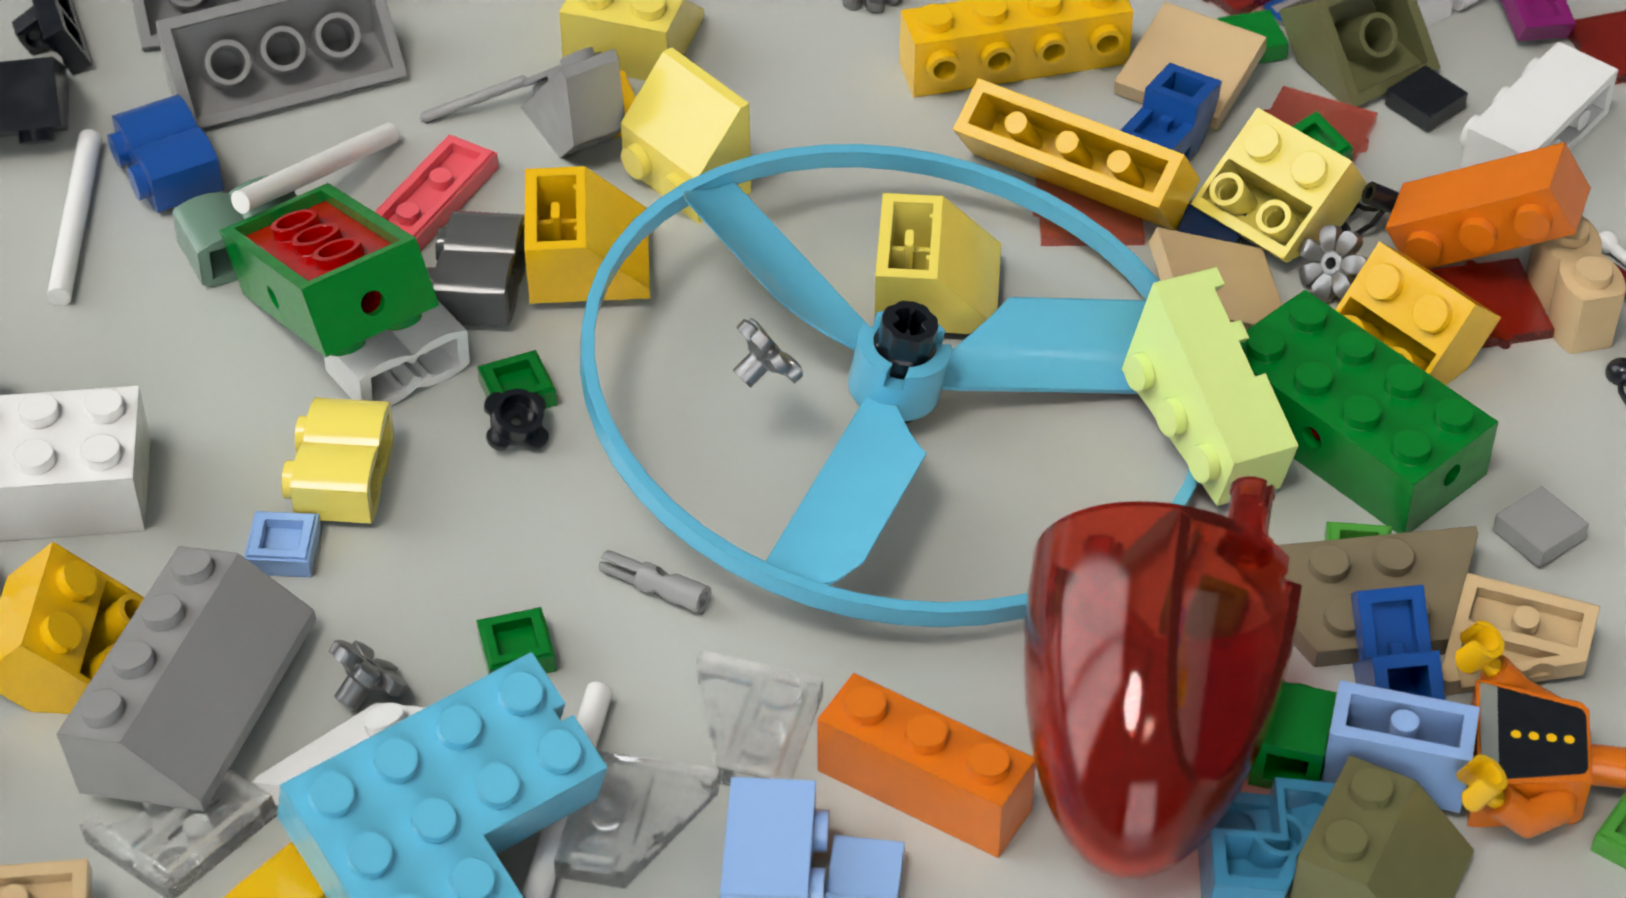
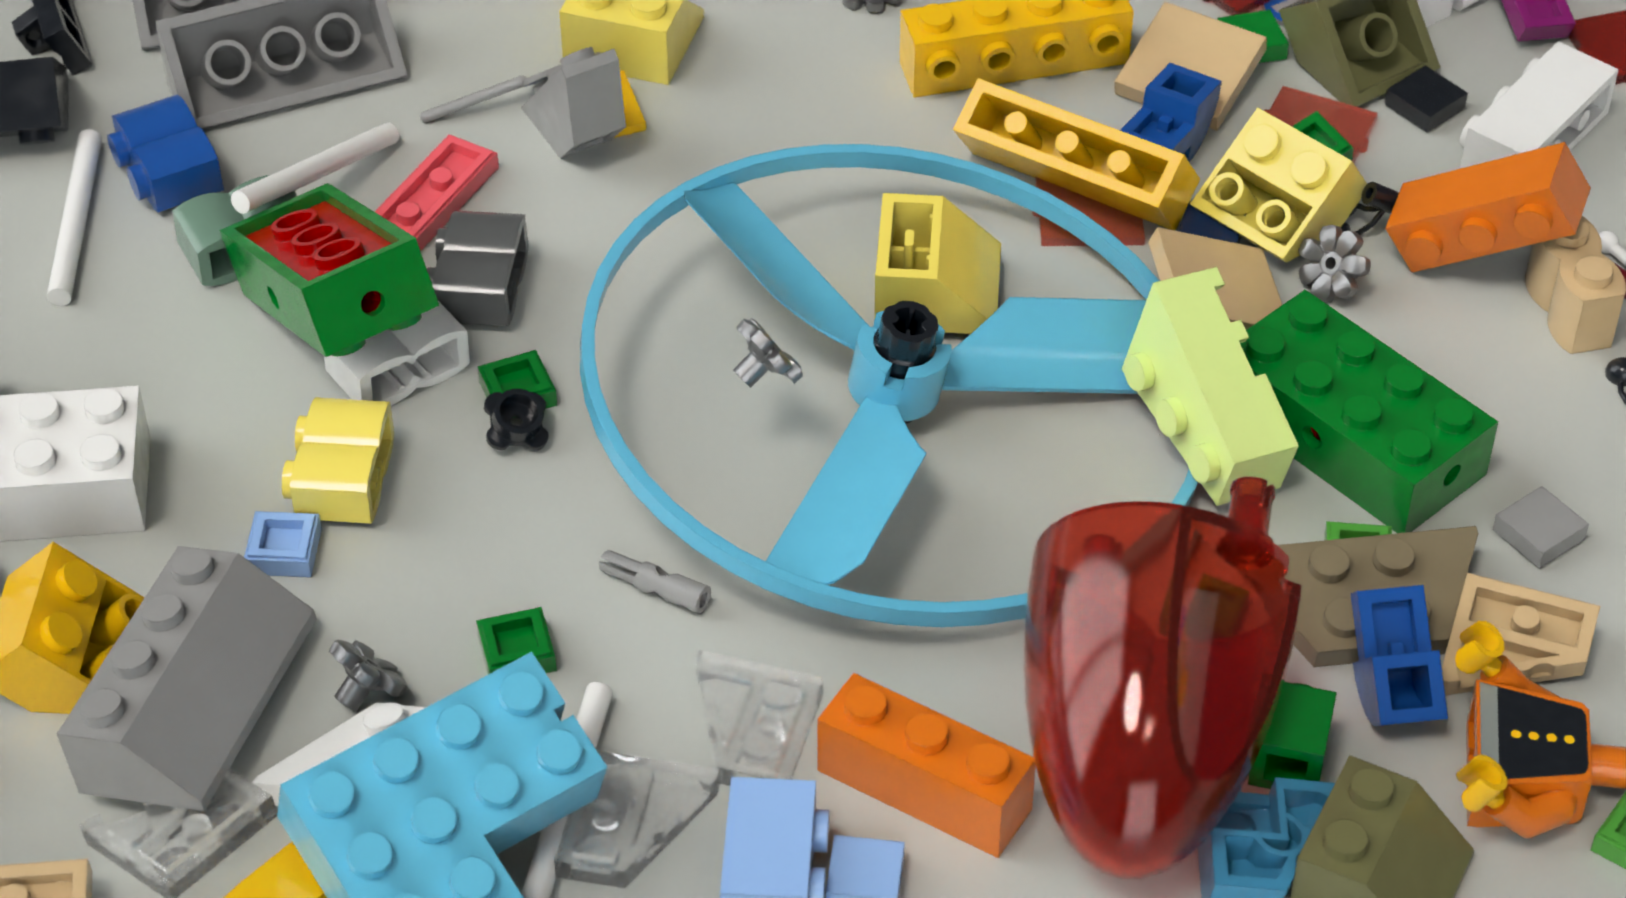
(570, 229): yellow slope -> none
(683, 127): light yellow slope -> none
(1403, 734): light blue brick -> none
(1417, 313): yellow slope -> none
(1508, 293): clear red piece -> none

